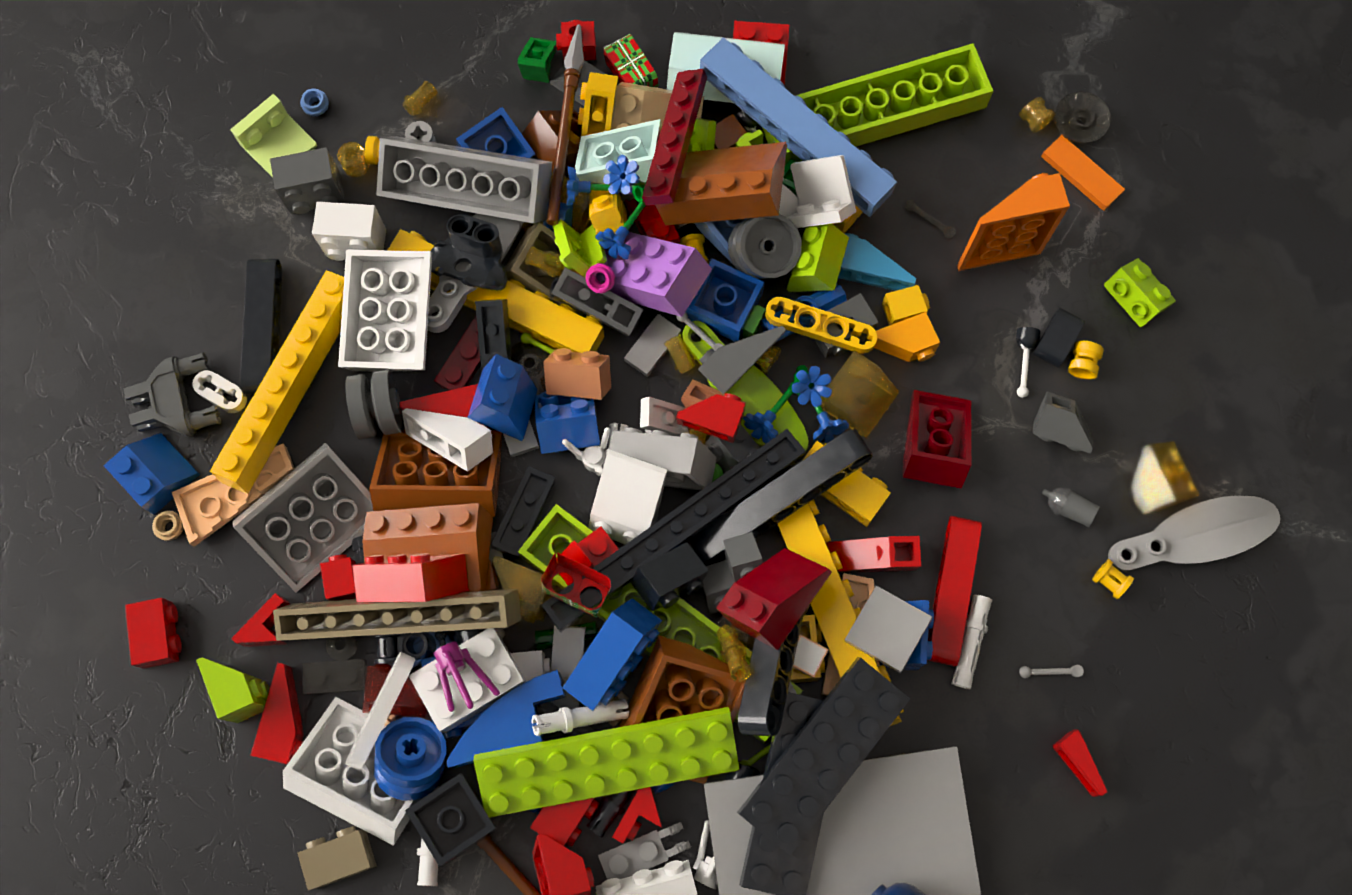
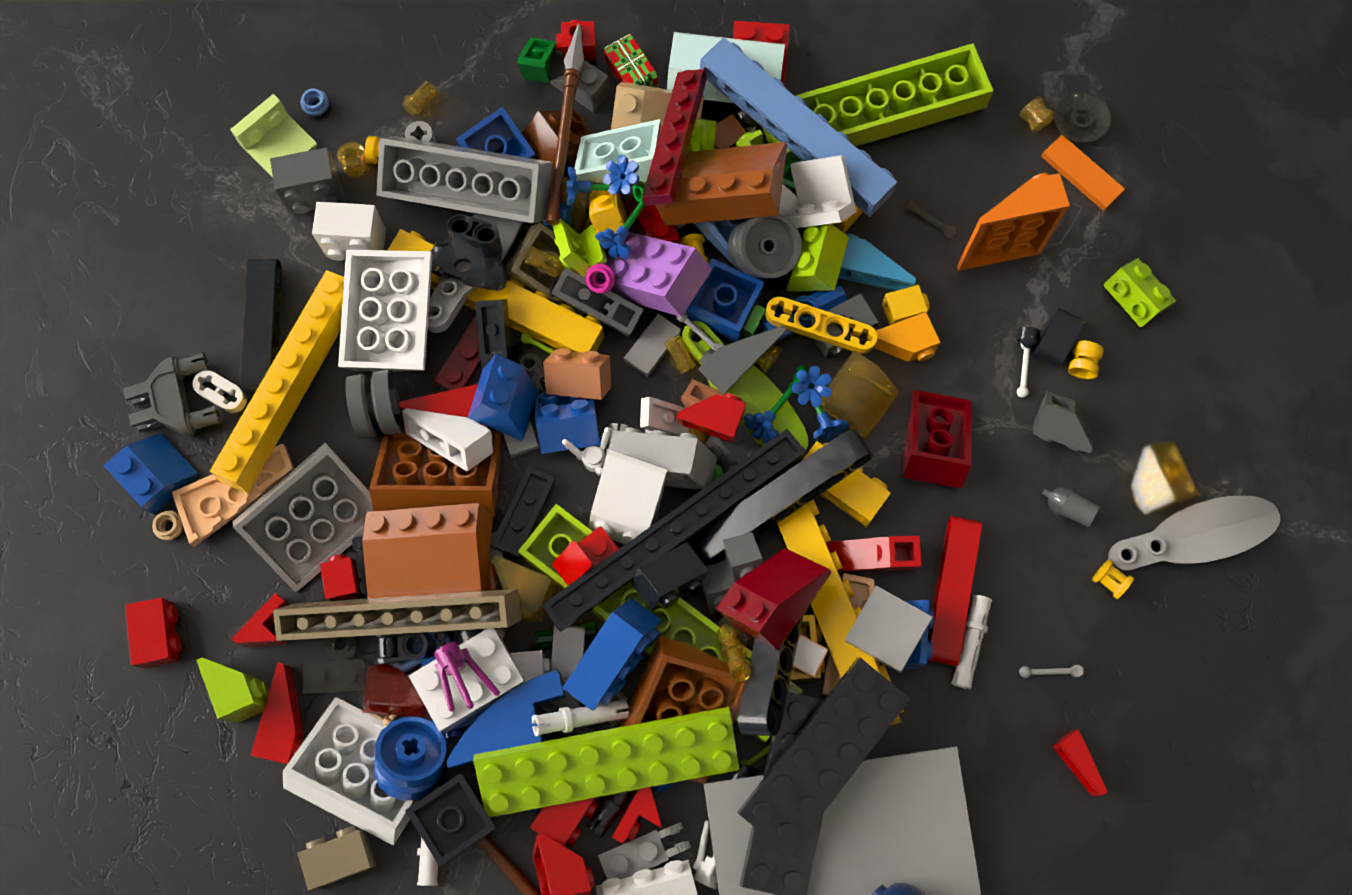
(380, 711): white beam -> none
(410, 579): wedge -> none
(576, 571): red piece -> none
(599, 103): yellow brick -> none

